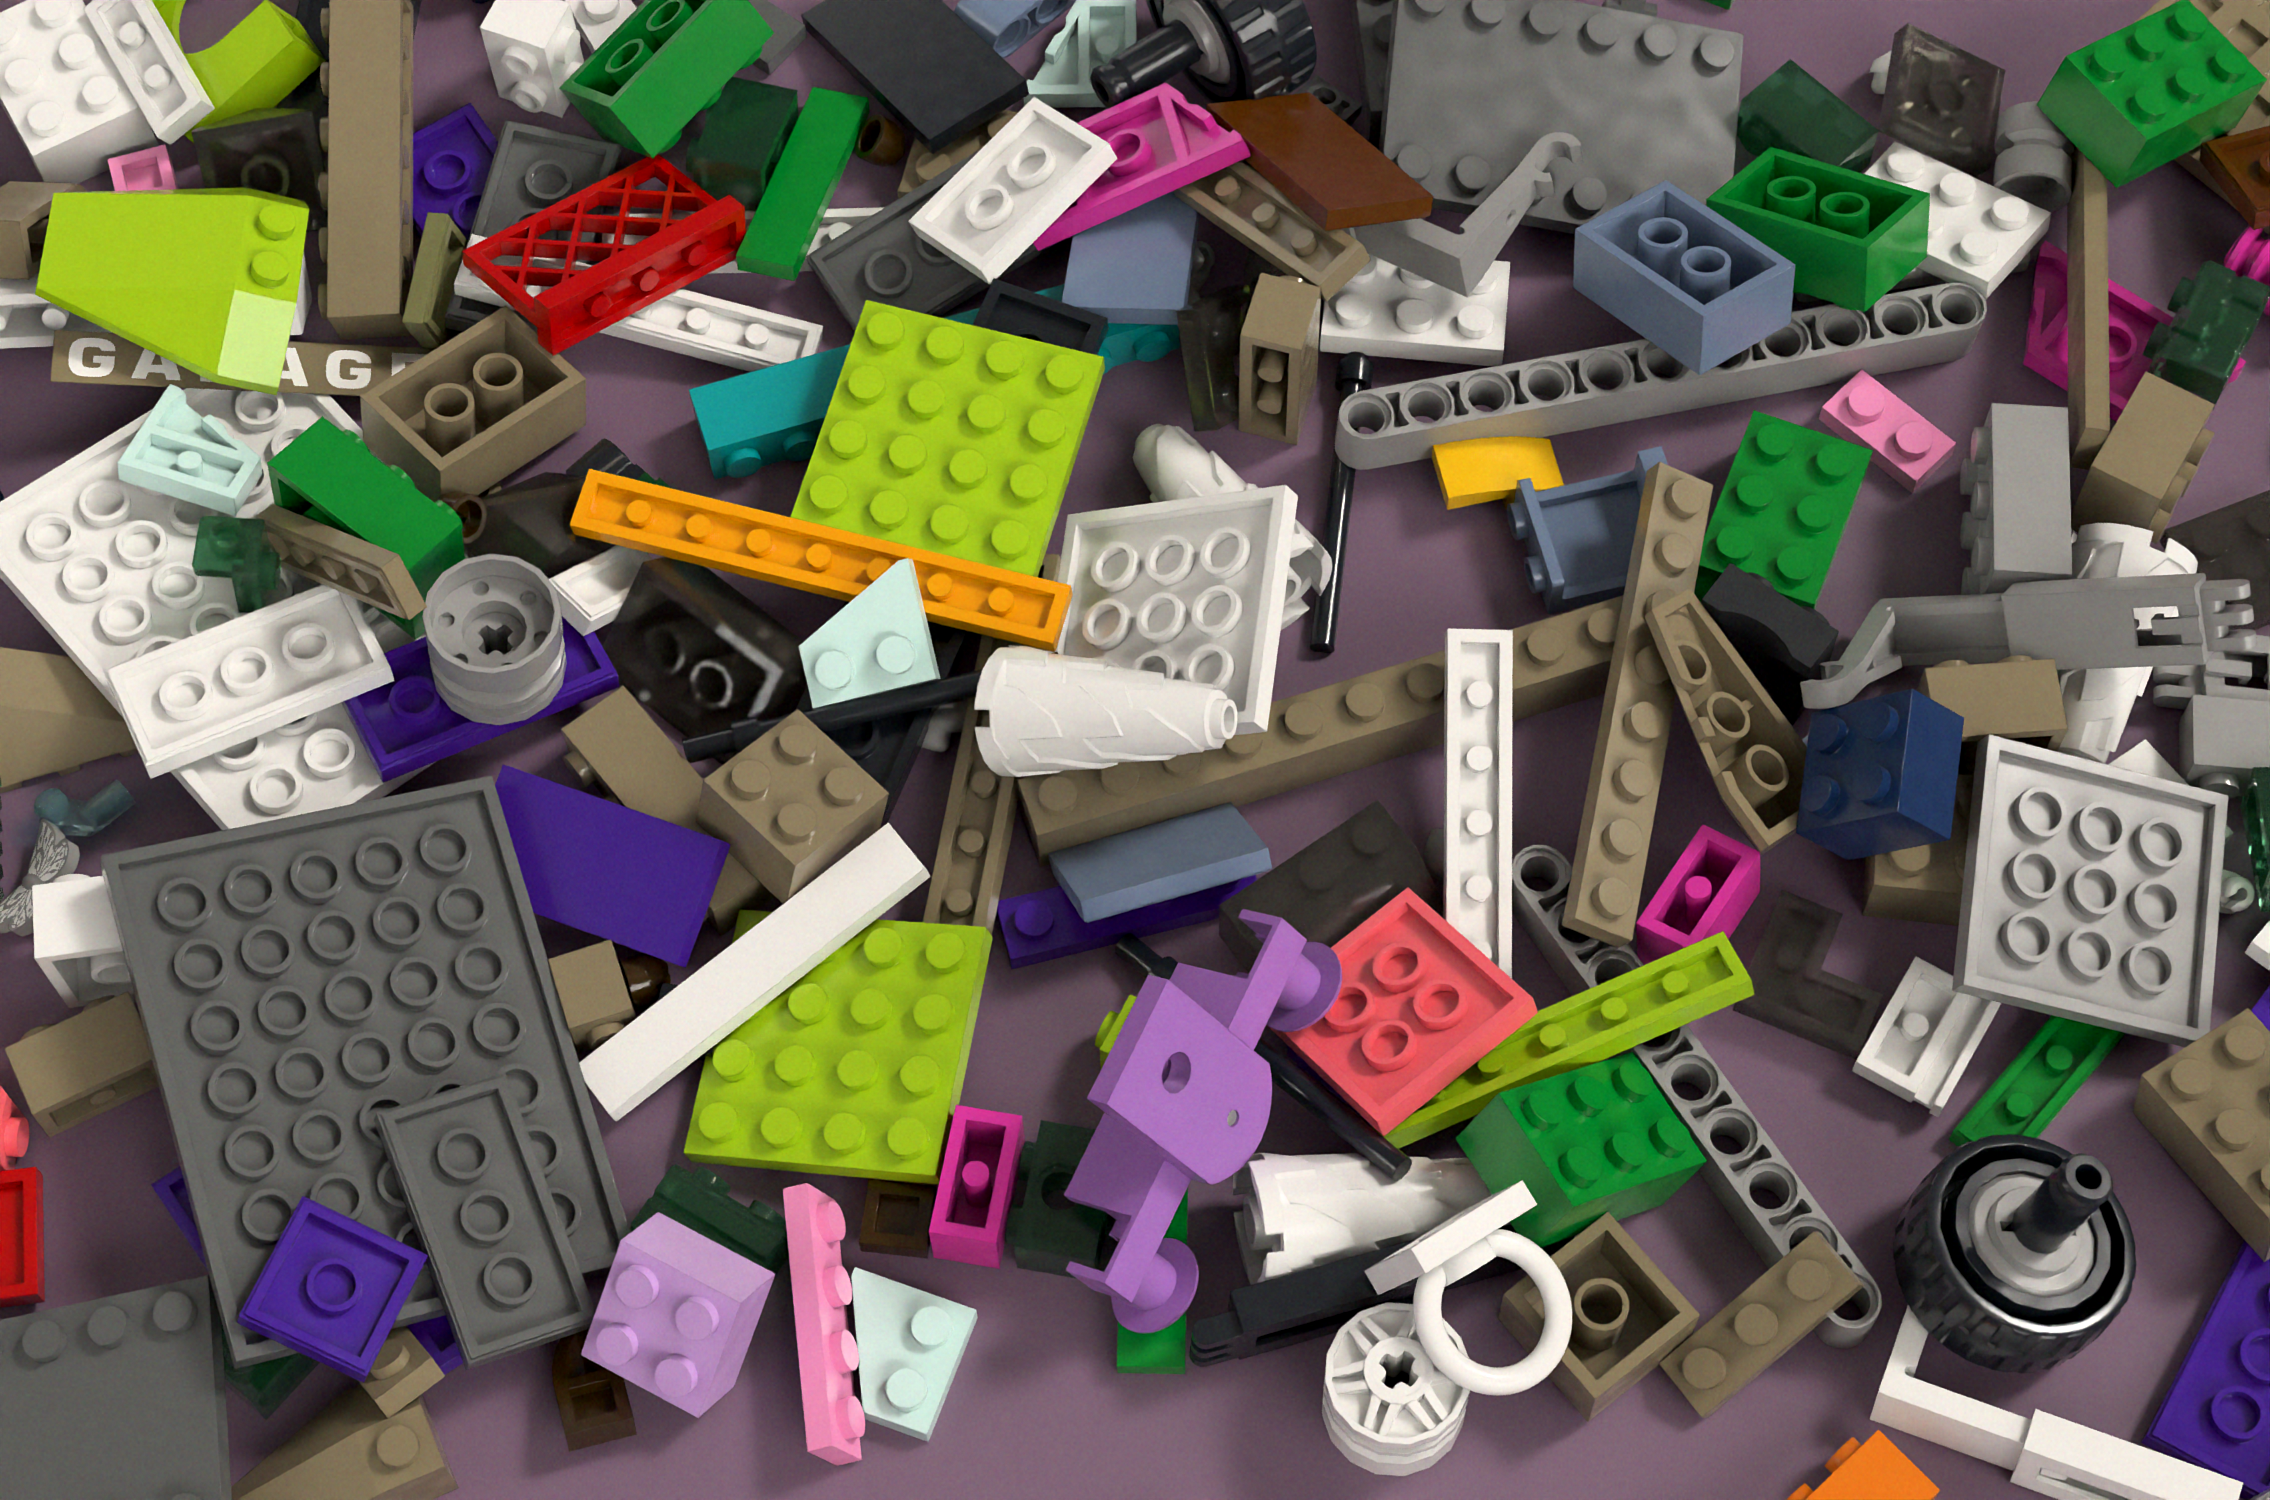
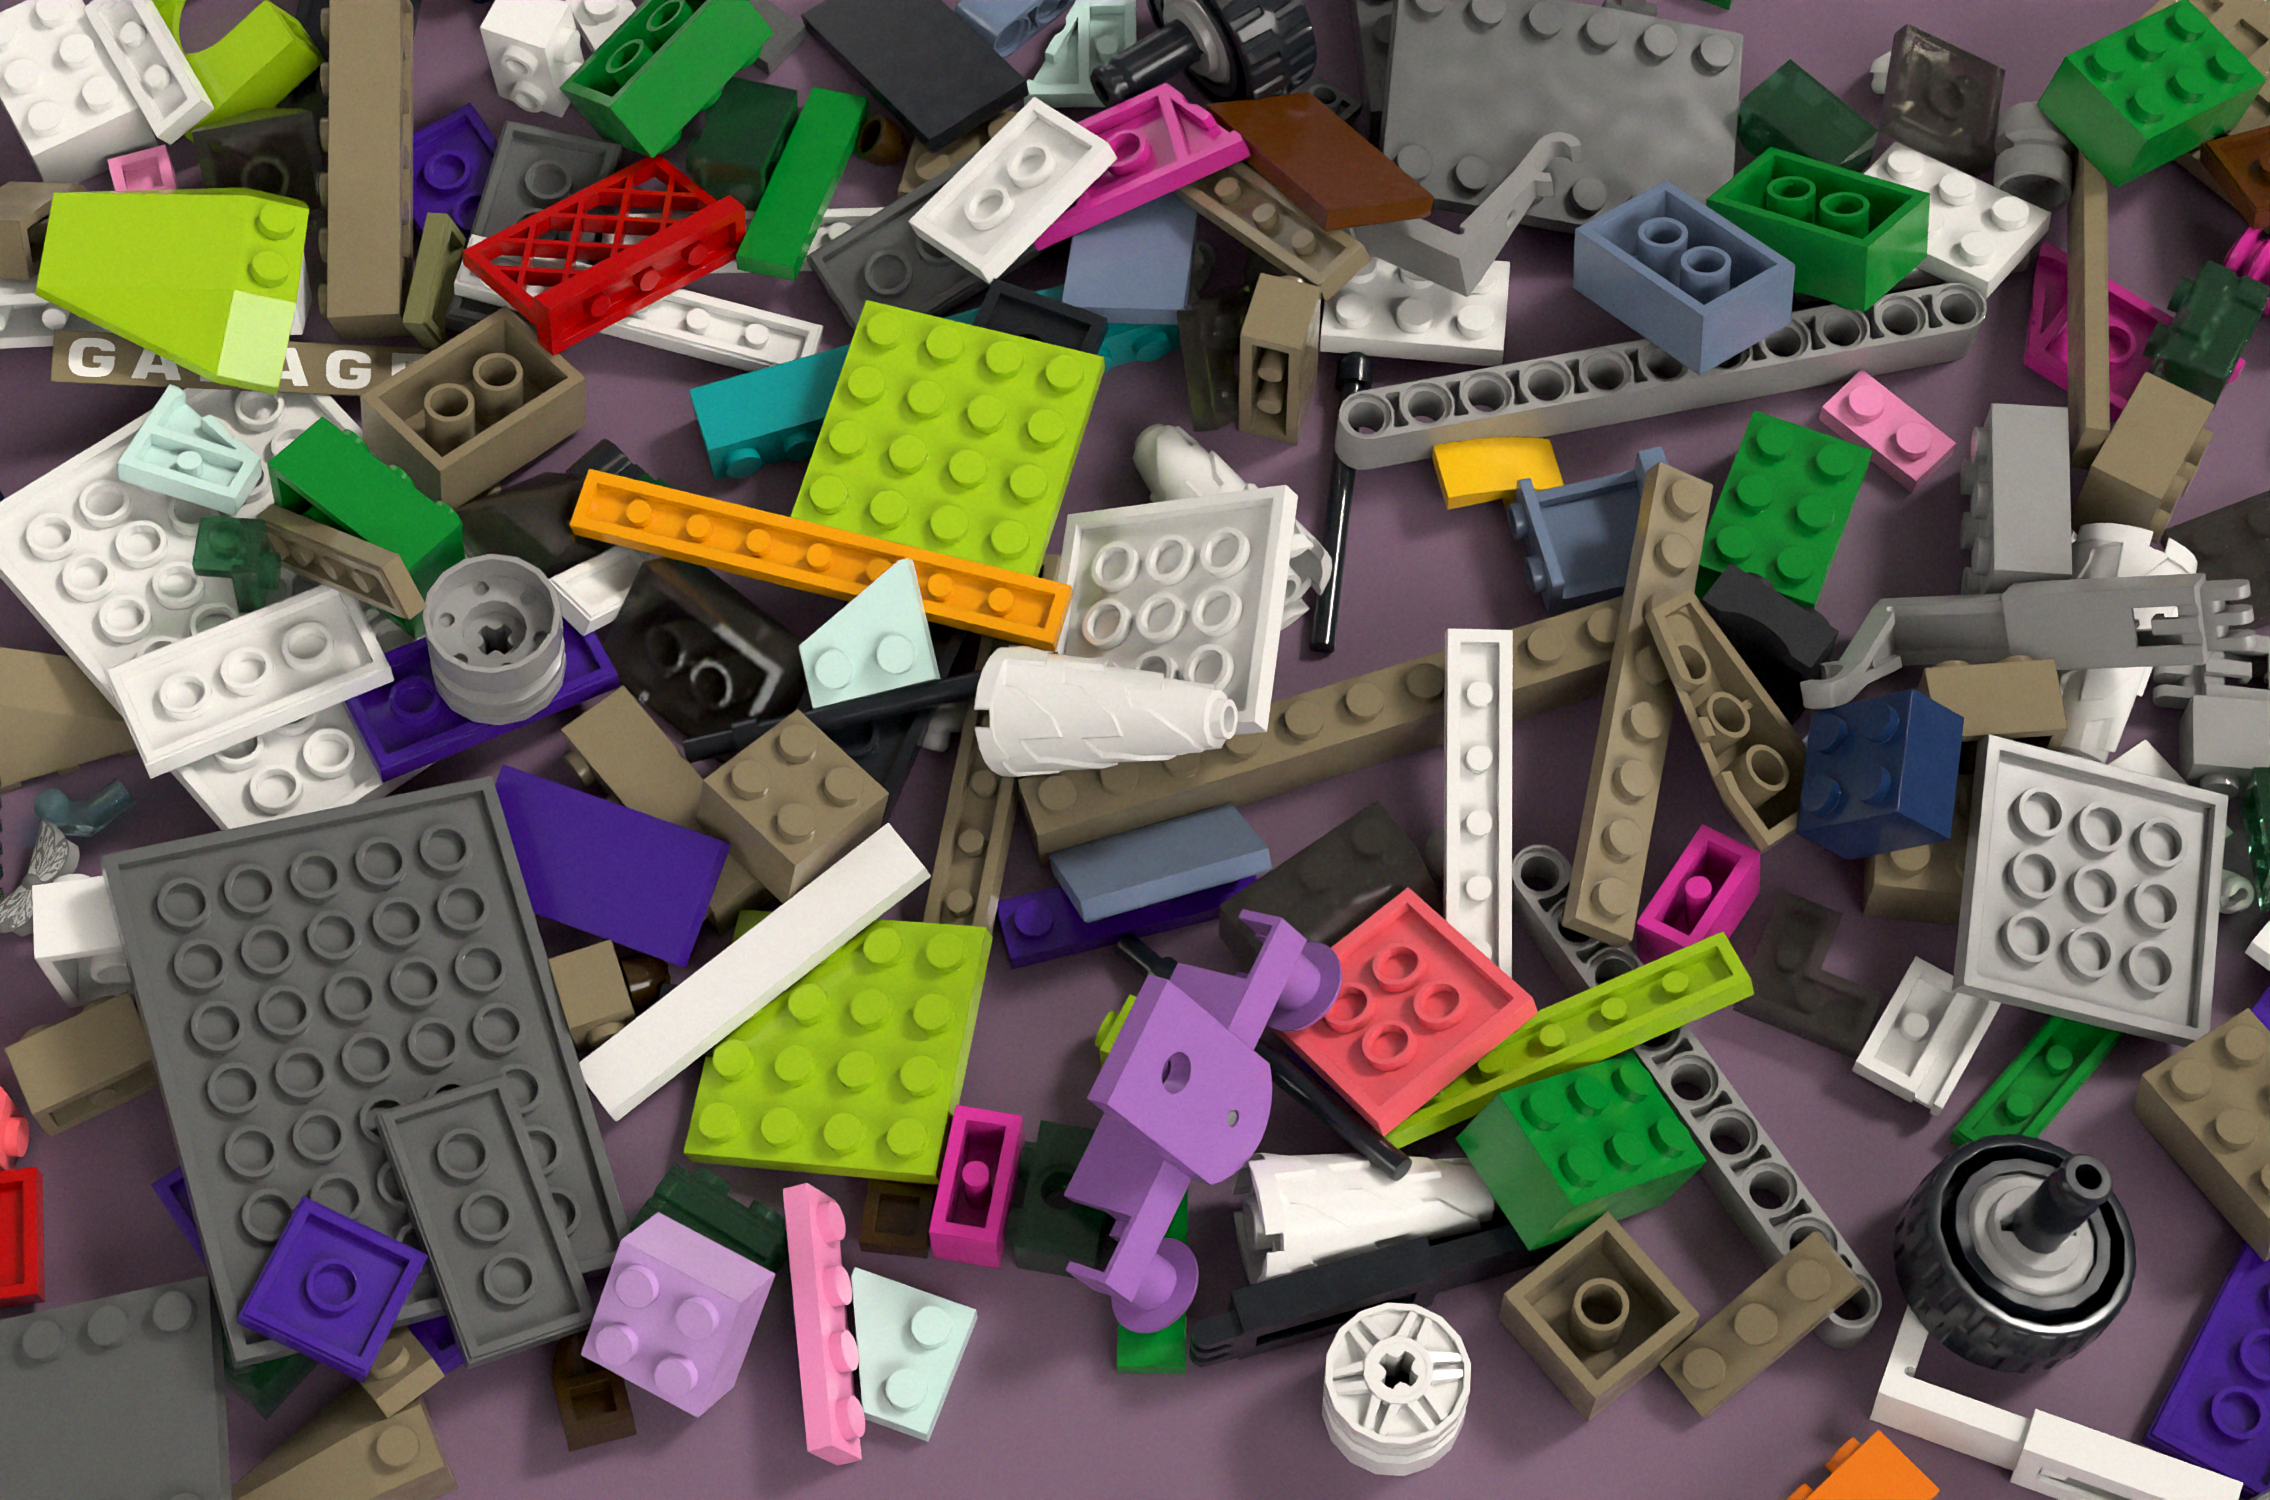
(470, 509): dark brown hinge -> none
(1459, 1249): white tile -> none

